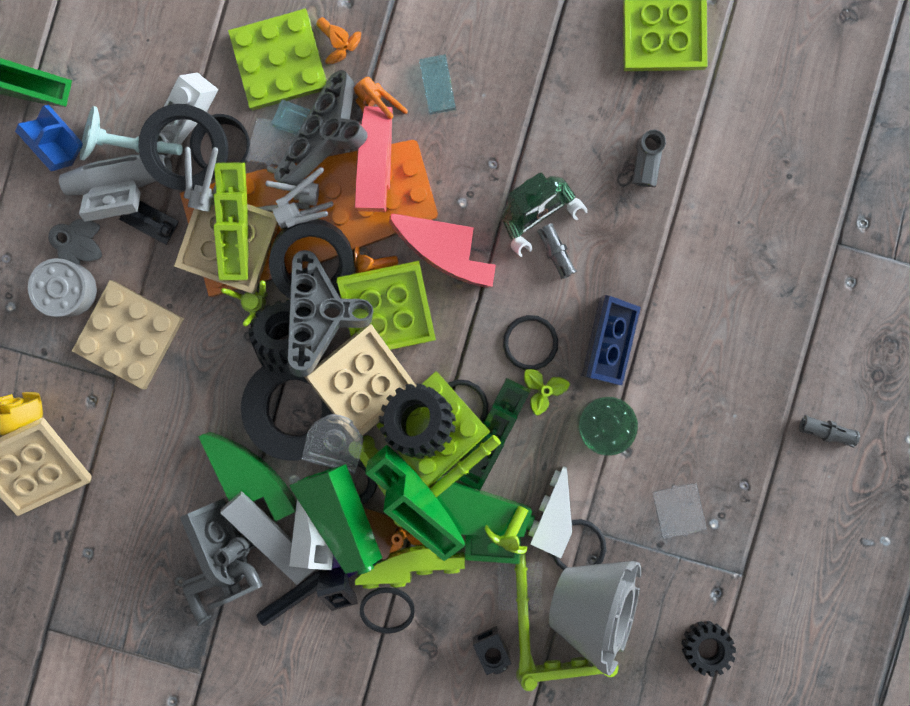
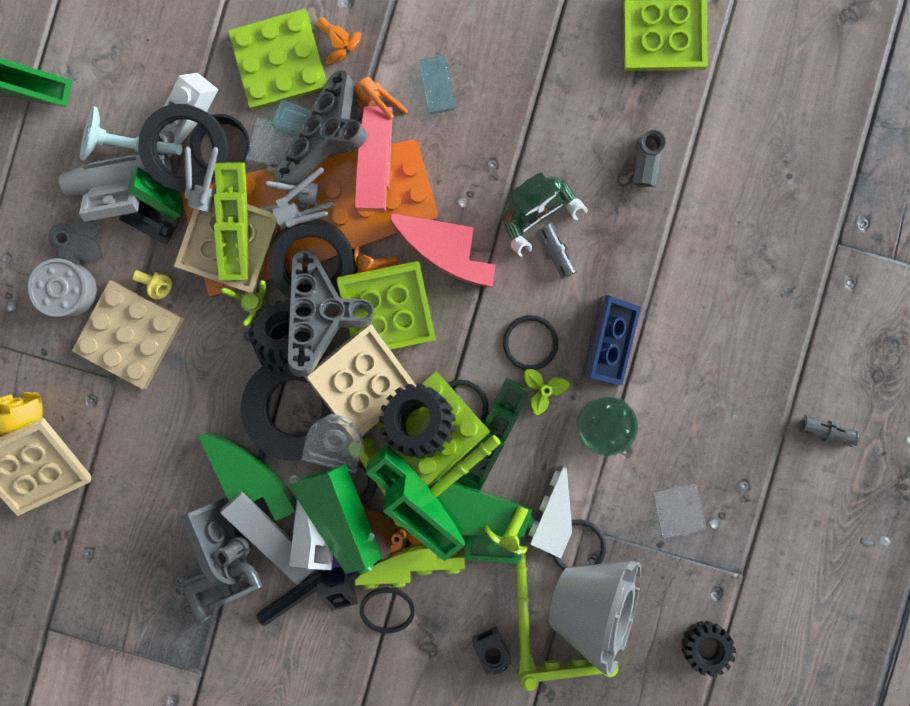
(50, 139): blue panel -> none
(155, 194): none -> green plate
(157, 285): none -> light yellow plate

